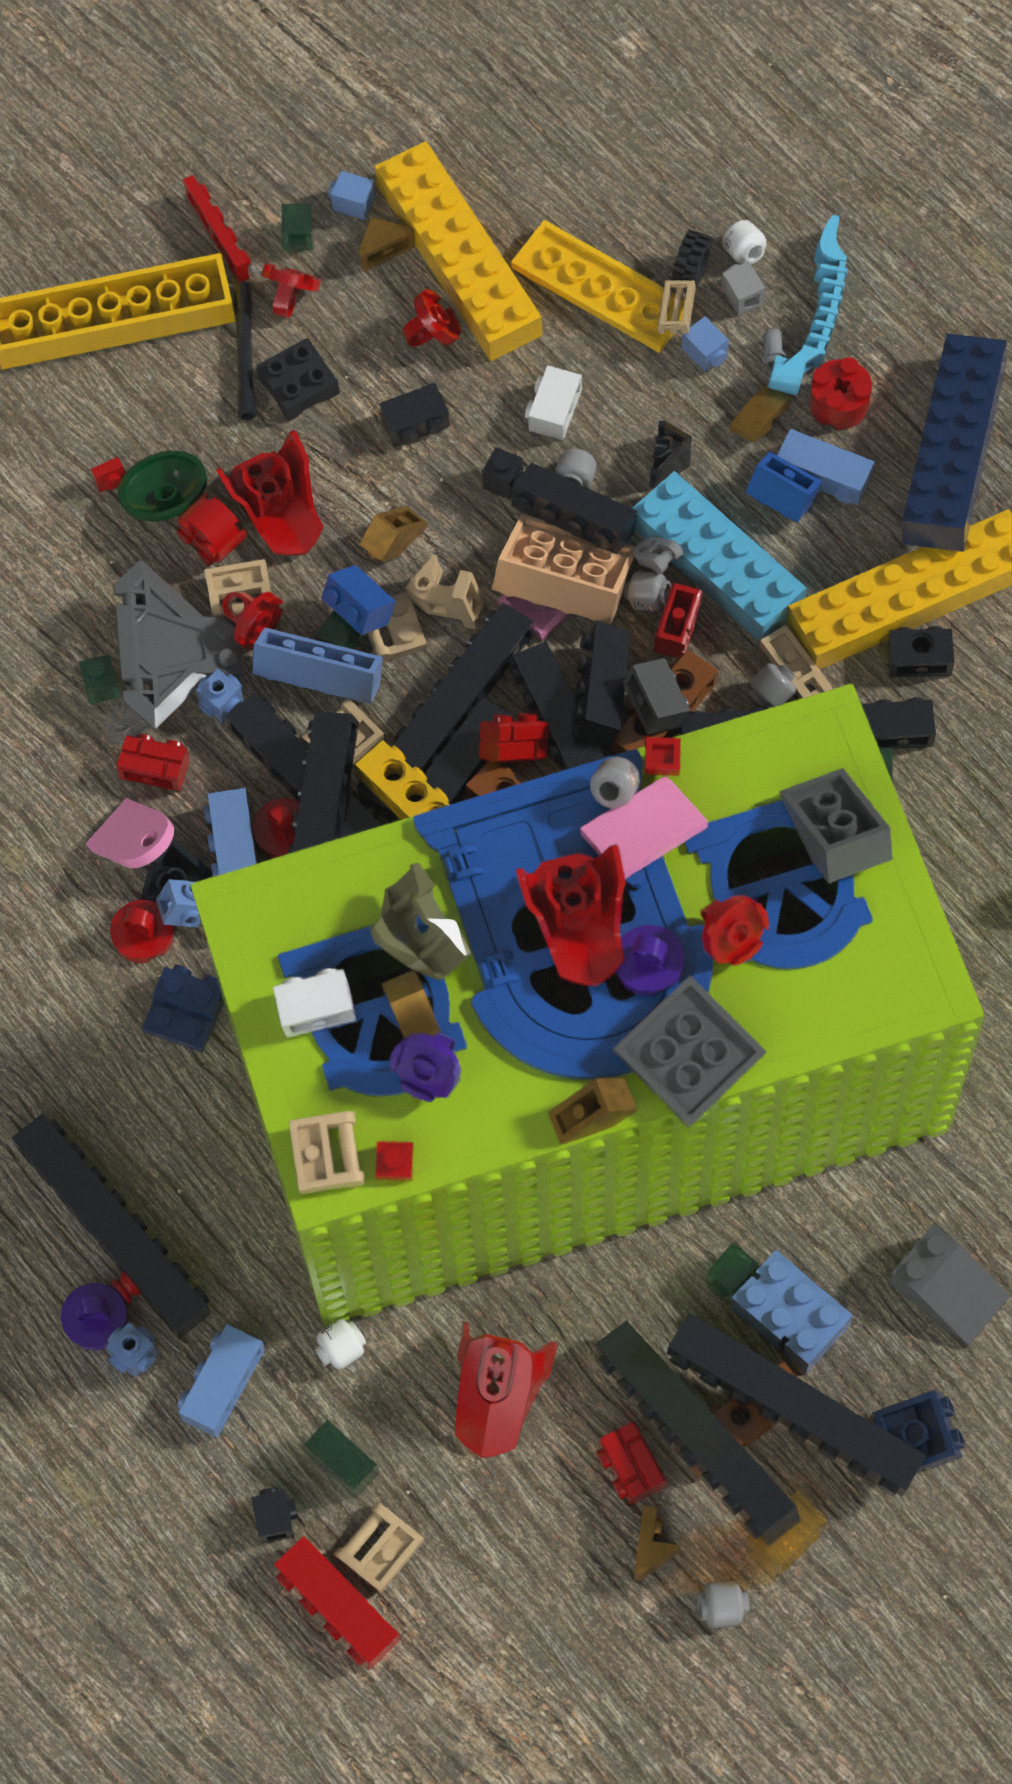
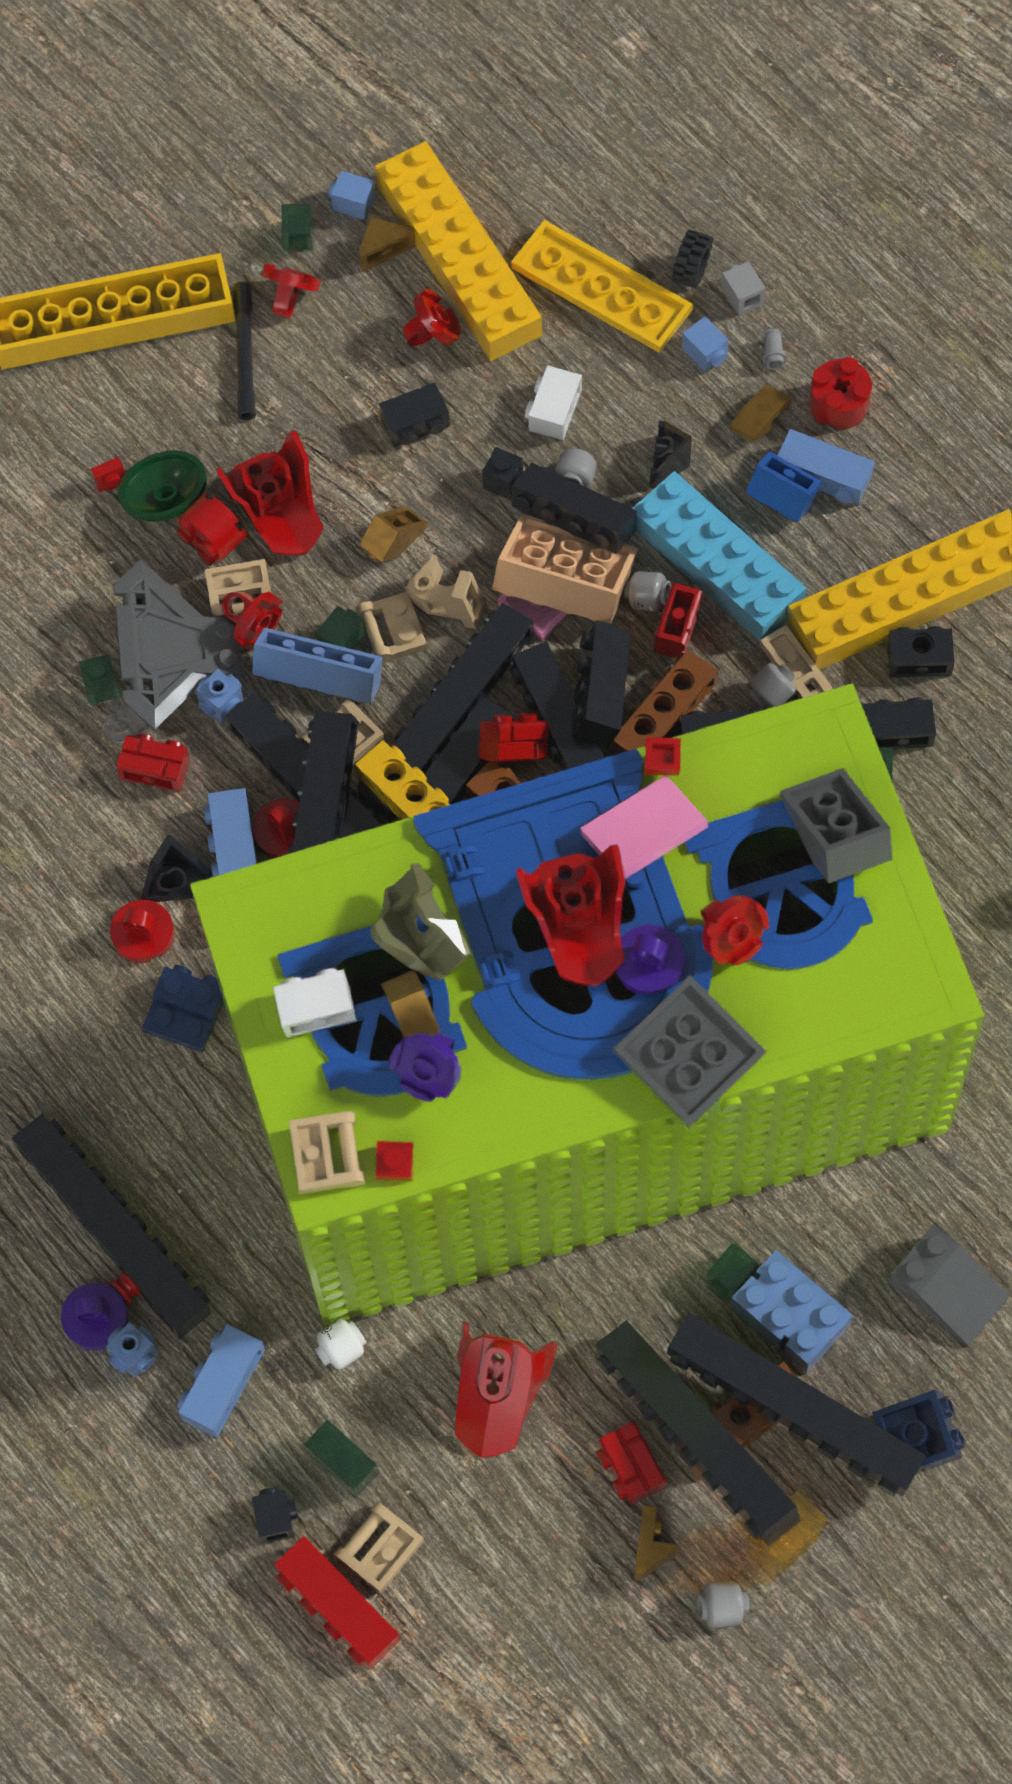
(132, 835): bright pink tile -> none
(178, 904): medium blue brick -> none
(213, 222): red plate -> none
(297, 378): black brick -> none
(358, 599): blue brick -> none
(592, 1109): pearl gold slope -> none
(614, 782): light grey head -> none
(656, 696): dark grey brick -> none
(657, 553): light grey plate -> none
(675, 324): tan tile -> none
(744, 242): white head -> none
(831, 274): medium azure piece -> none
(954, 443): dark blue brick -> none

